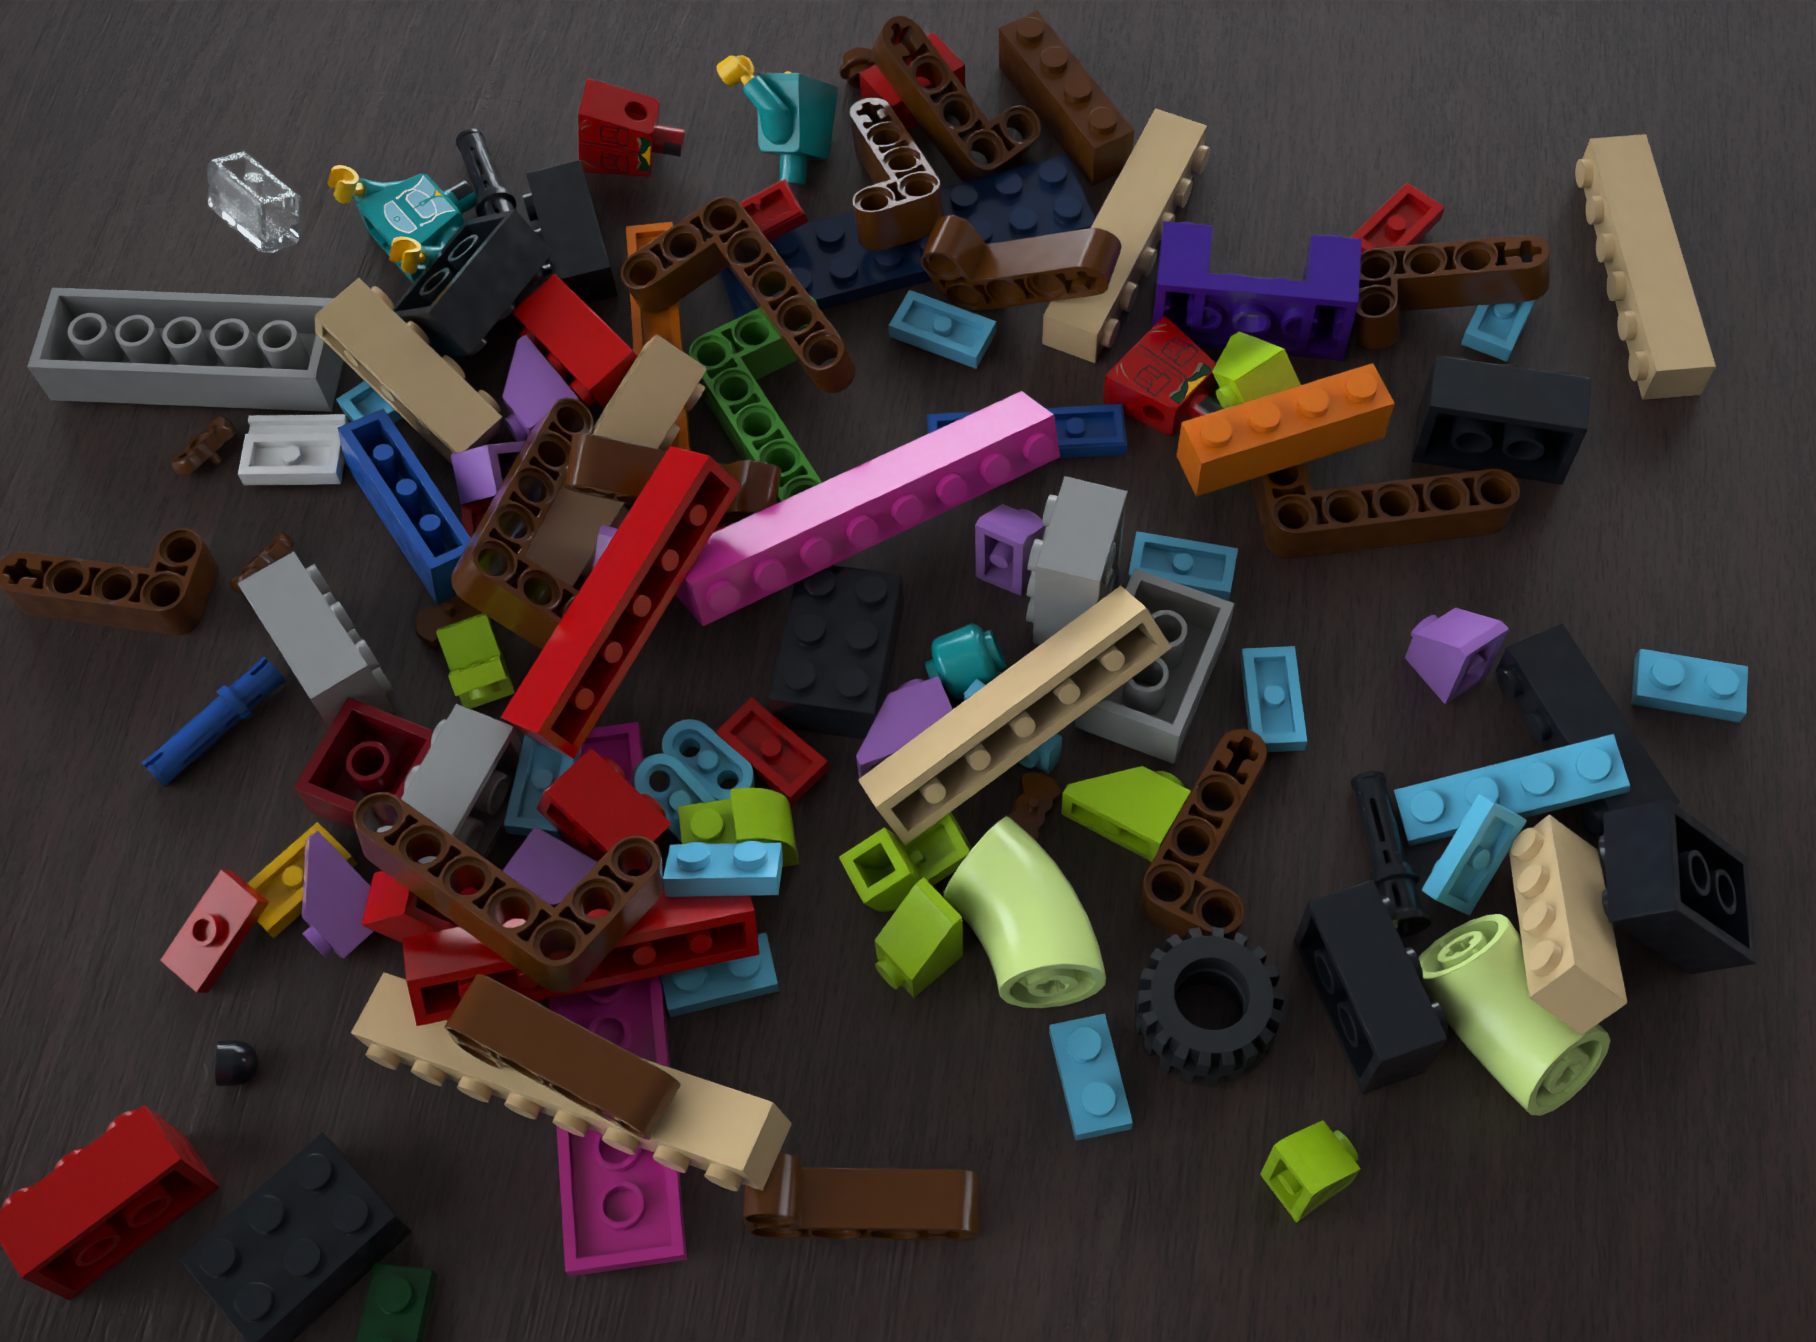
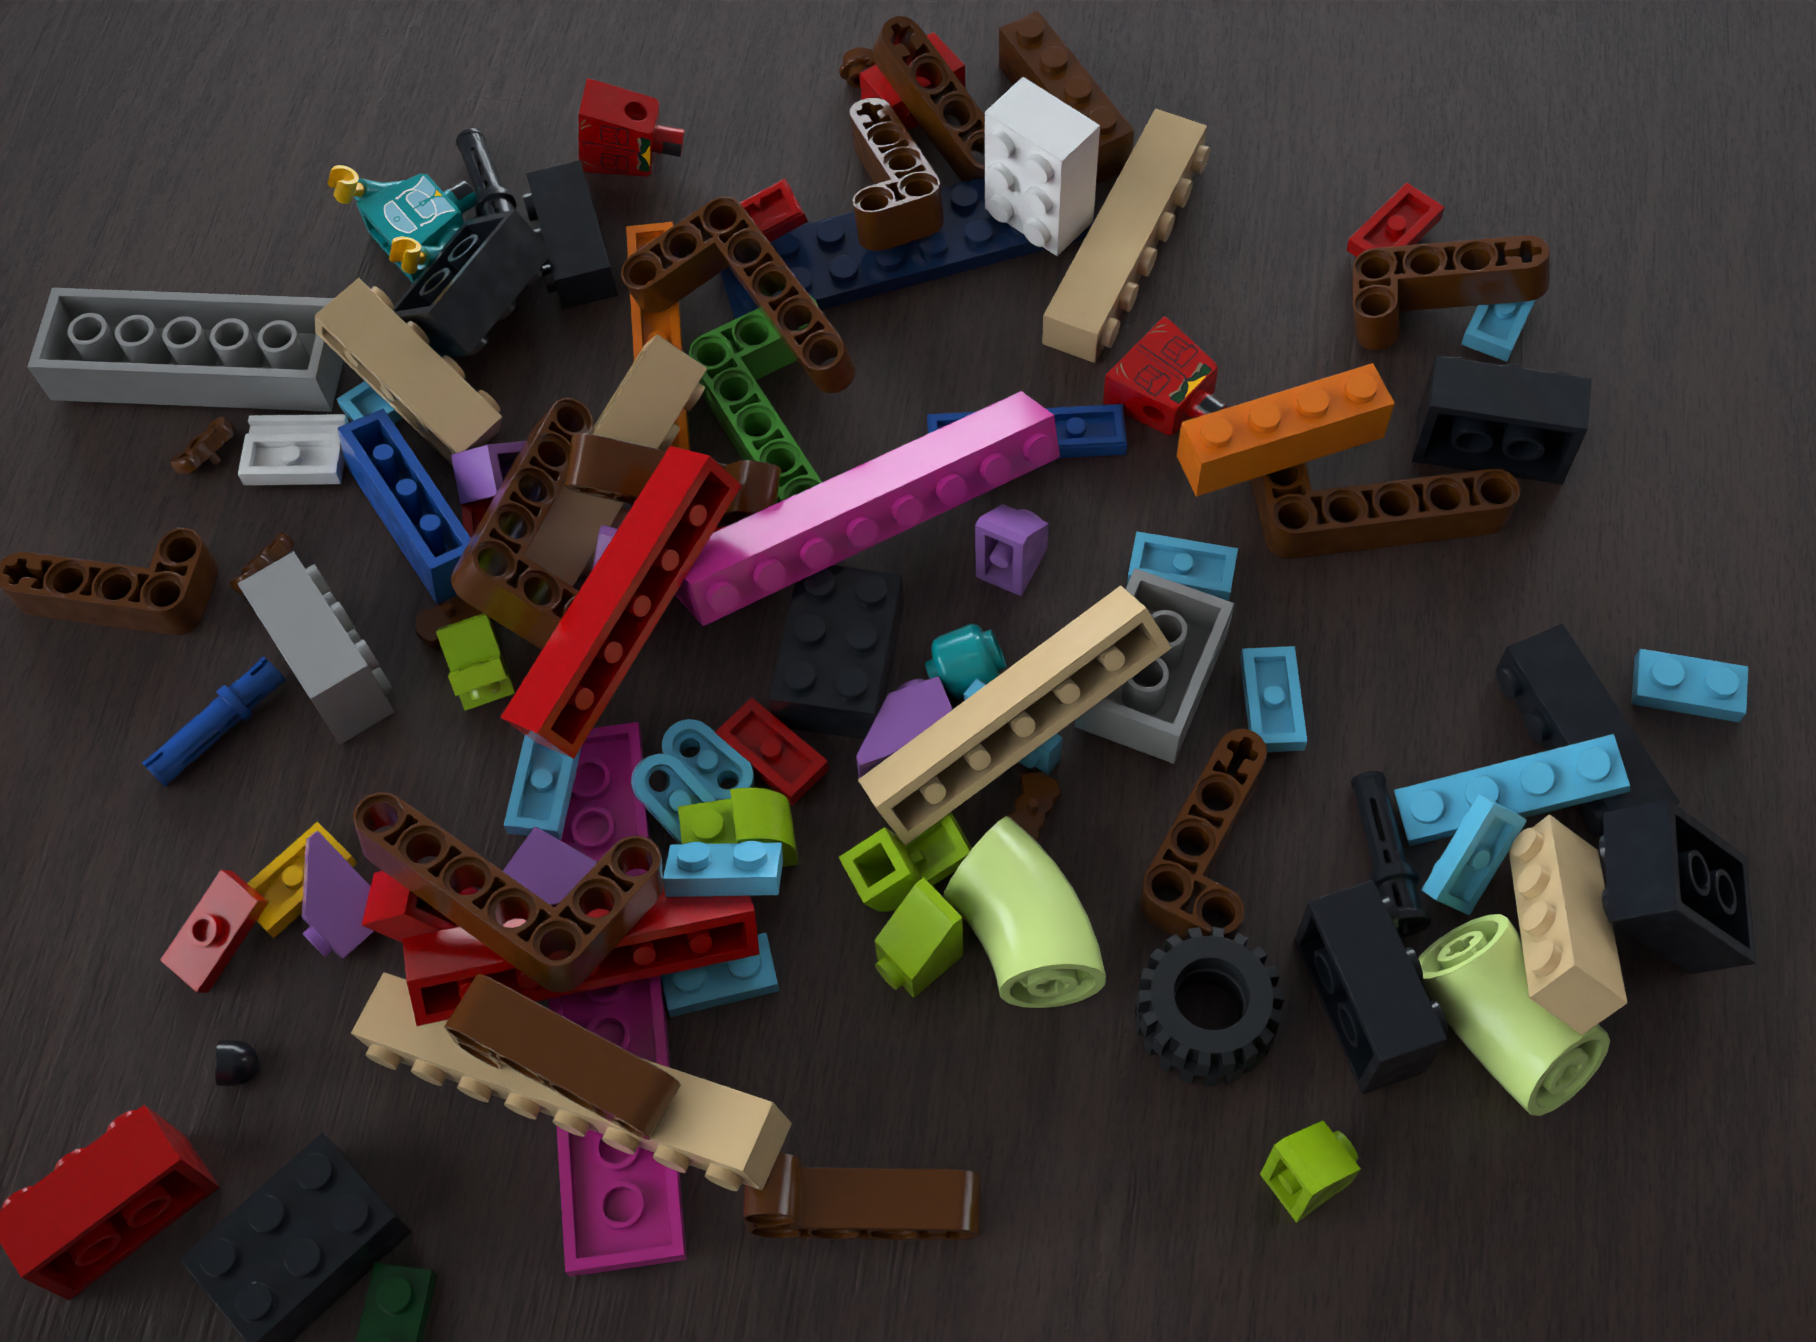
(254, 202): clear brick -> none
(358, 757): dark red slope -> none
(466, 778): light grey brick -> none
(530, 389): medium lavender slope -> none
(576, 341): red brick -> none
(599, 807): red brick -> none
(792, 114): teal torso -> none
(942, 329): medium azure plate -> none
(1019, 270): reddish brown beam -> none
(1040, 166): none -> white brick
(1077, 555): light grey brick -> none
(1090, 1077): medium azure plate -> none
(1128, 807): lime slope -> none
(1252, 370): lime slope -> none
(1301, 316): dark purple plate -> none
(1455, 650): medium lavender slope -> none
(1644, 268): tan brick -> none

